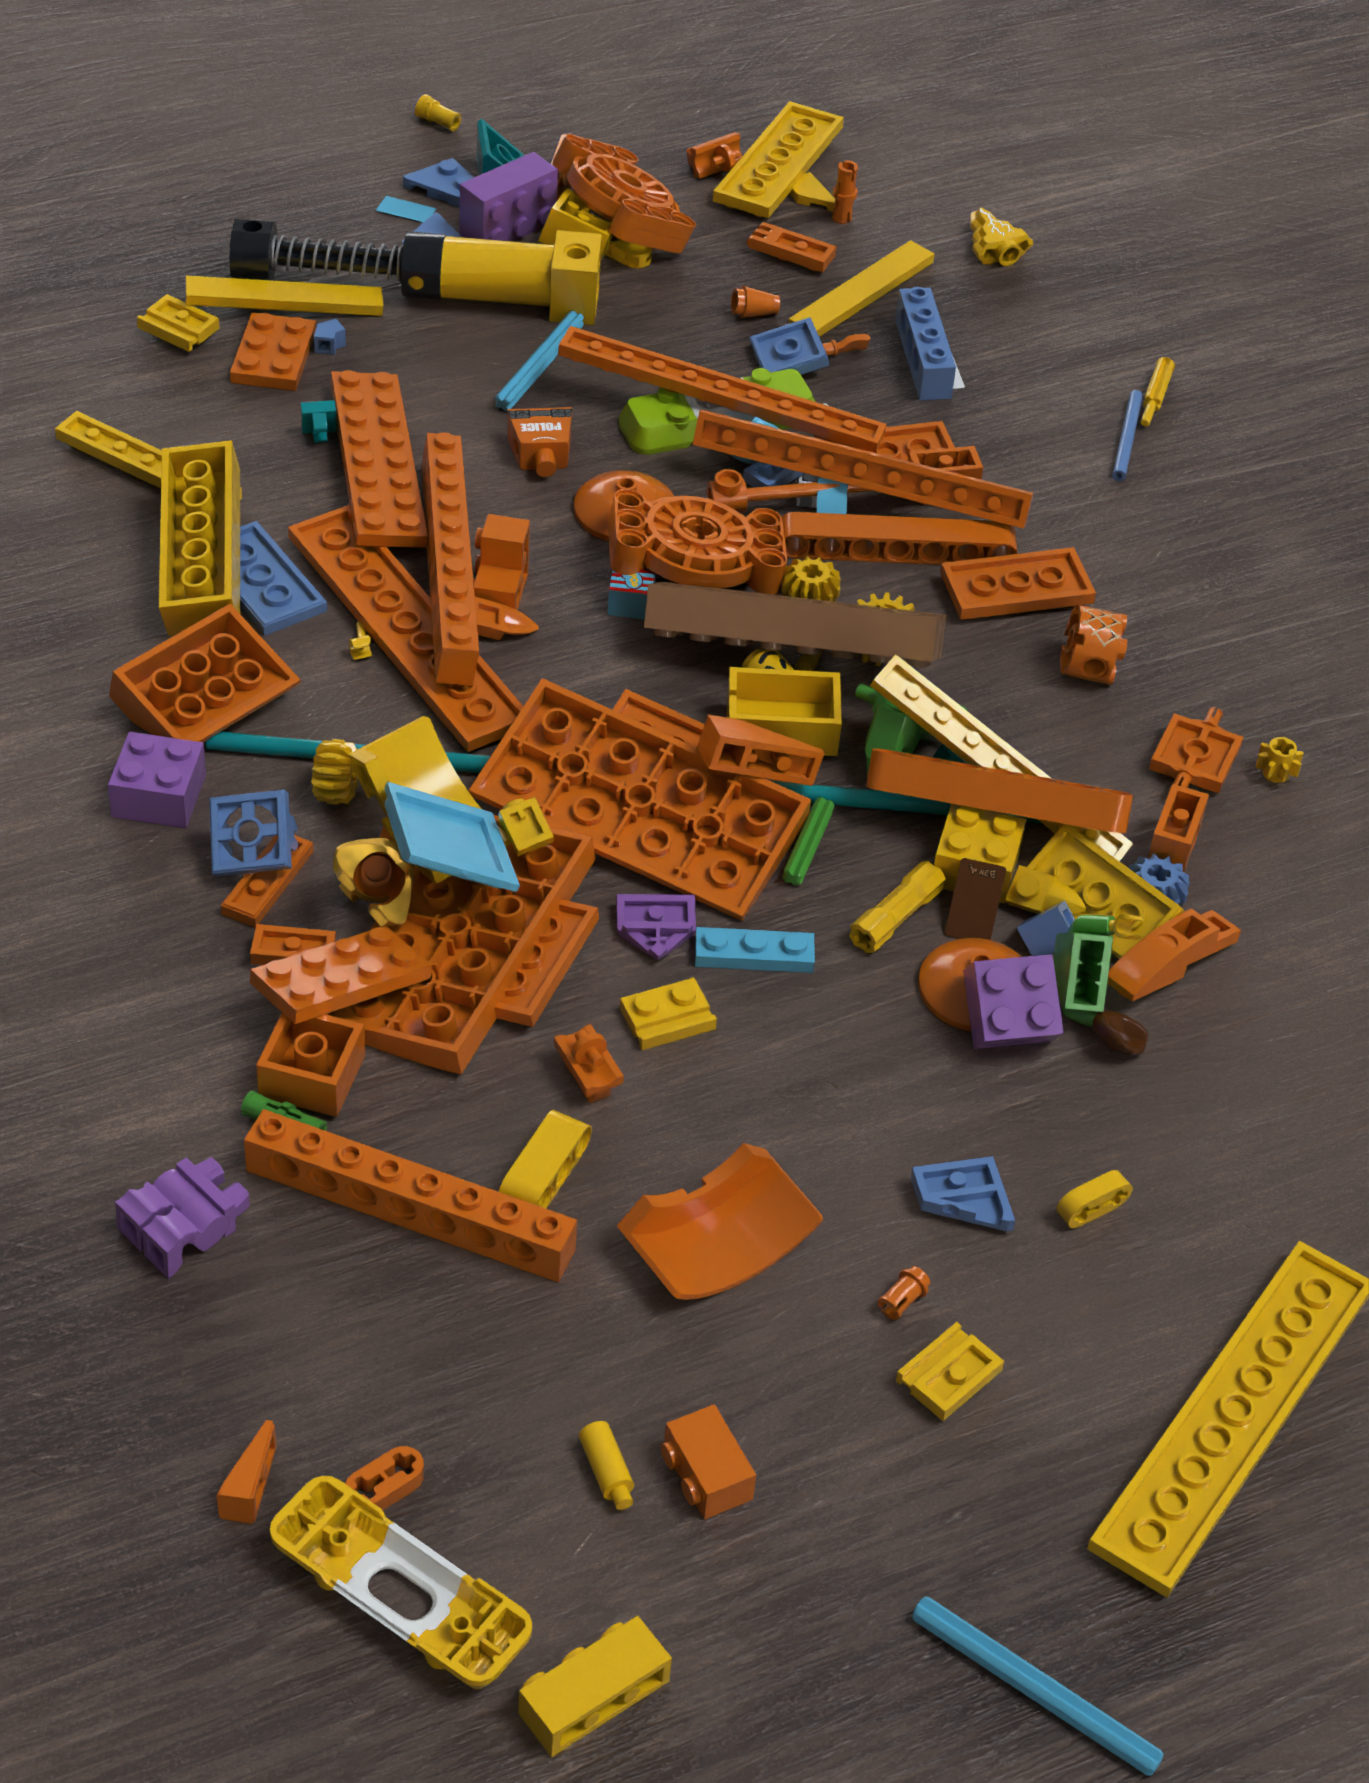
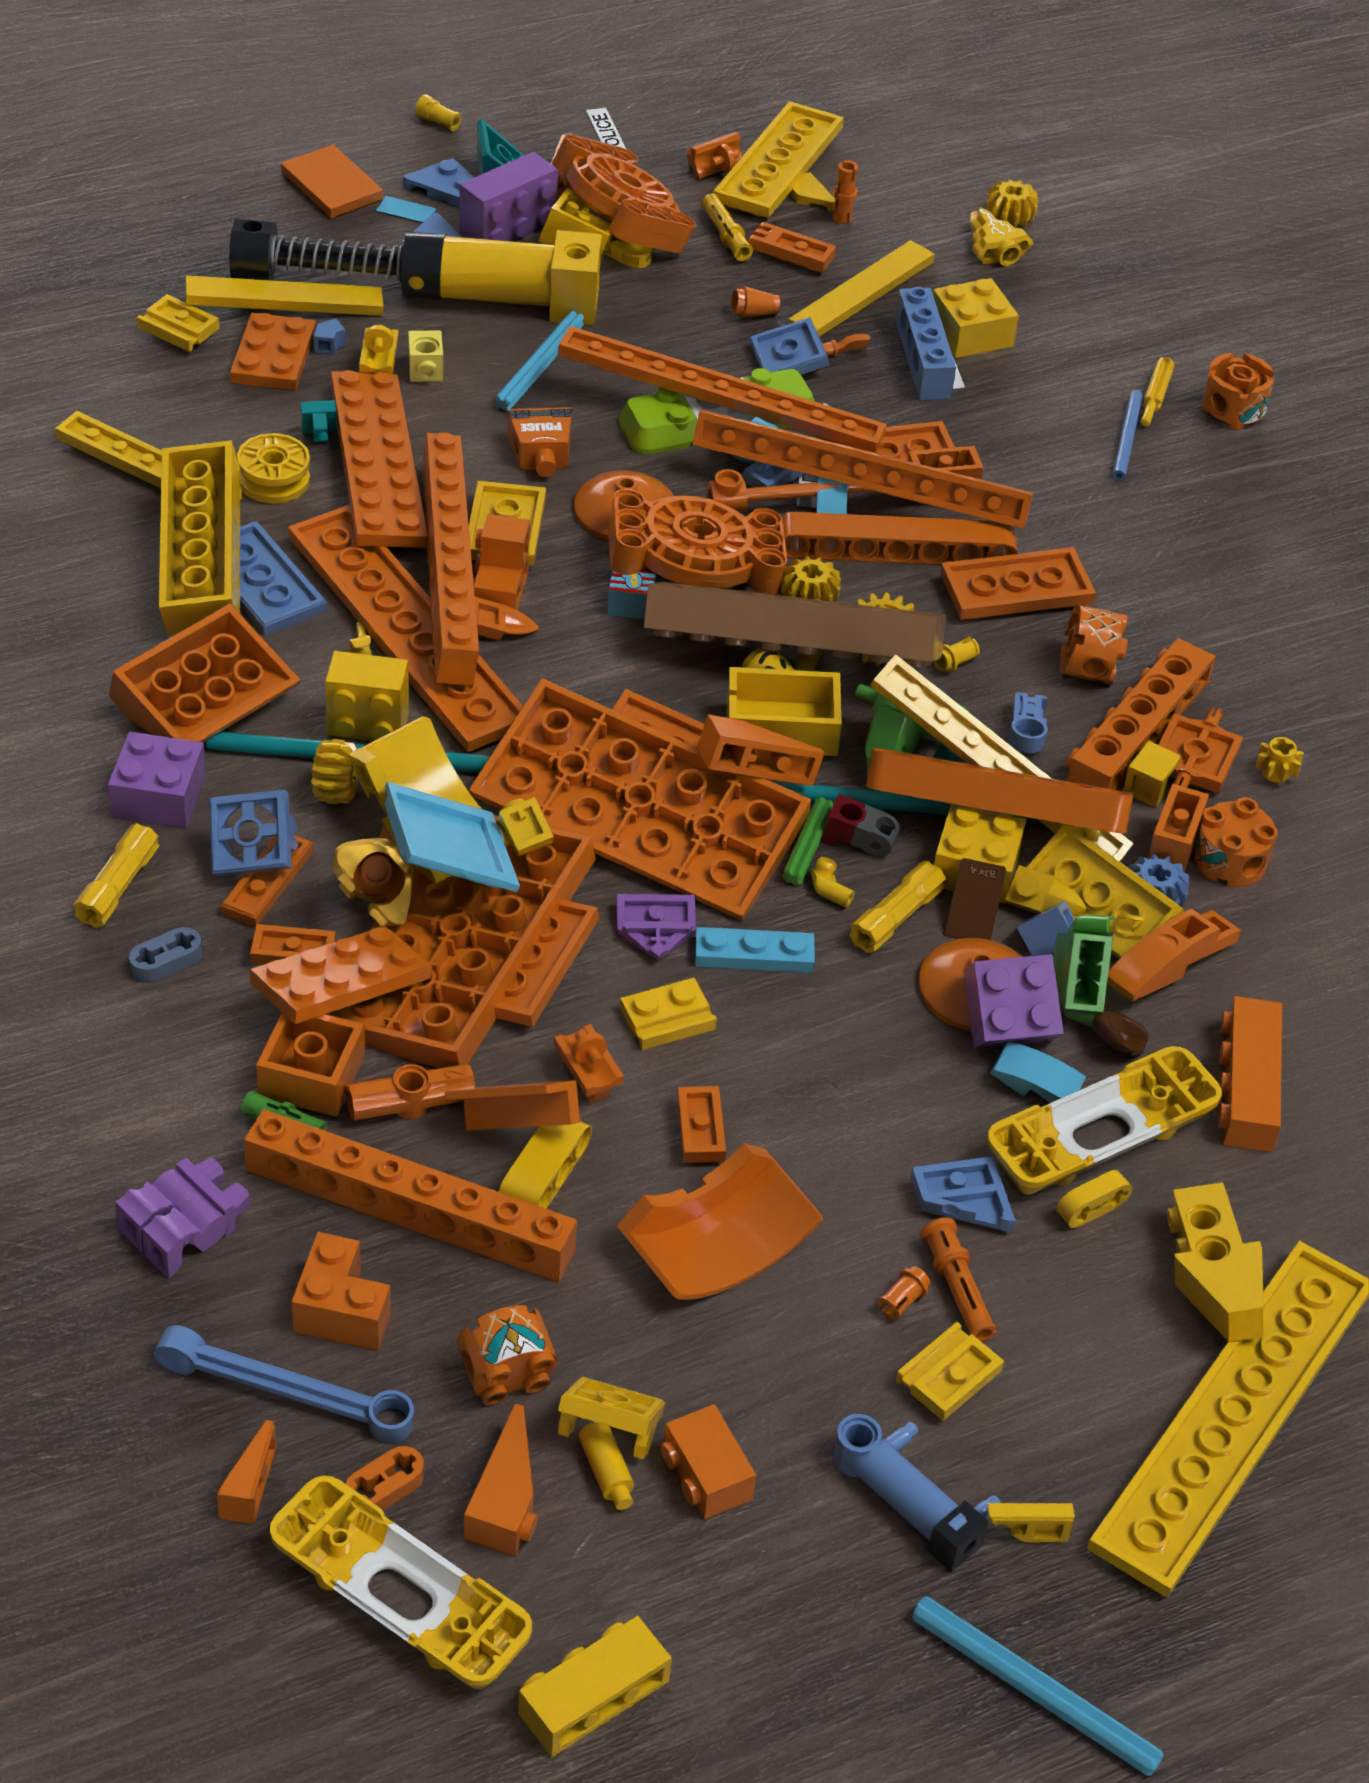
(102, 895): none -> yellow axle
(165, 955): none -> sand blue beam
(185, 1350): none -> medium blue piece
(274, 468): none -> yellow wheel
(332, 181): none -> orange tile
(334, 1300): none -> orange brick
(366, 695): none -> yellow brick
(378, 349): none -> yellow hips
(407, 1092): none -> orange piece
(425, 356): none -> light yellow brick
(502, 1504): none -> orange slope
(507, 1353): none -> orange brick
(508, 501): none -> yellow plate
(519, 1105): none -> orange panel
(605, 127): none -> white sticker
(613, 1408): none -> yellow piece
(701, 1124): none -> orange plate
(738, 245): none -> yellow pin
(826, 885): none -> yellow arm
(861, 827): none -> leg
(951, 1529): none -> medium blue piece
(952, 1263): none -> orange pin
(957, 654): none -> yellow pin
(976, 317): none -> yellow brick
(1012, 202): none -> yellow gear
(1028, 719): none -> medium blue piece
(1033, 1070): none -> medium azure slope
(1034, 1520): none -> yellow tile
(1141, 715): none -> orange brick
(1149, 773): none -> yellow panel
(1149, 1095): none -> yellow piece
(1214, 1264): none -> yellow brick
(1235, 842): none -> orange brick
(1238, 389): none -> orange brick
(1251, 1074): none -> orange brick

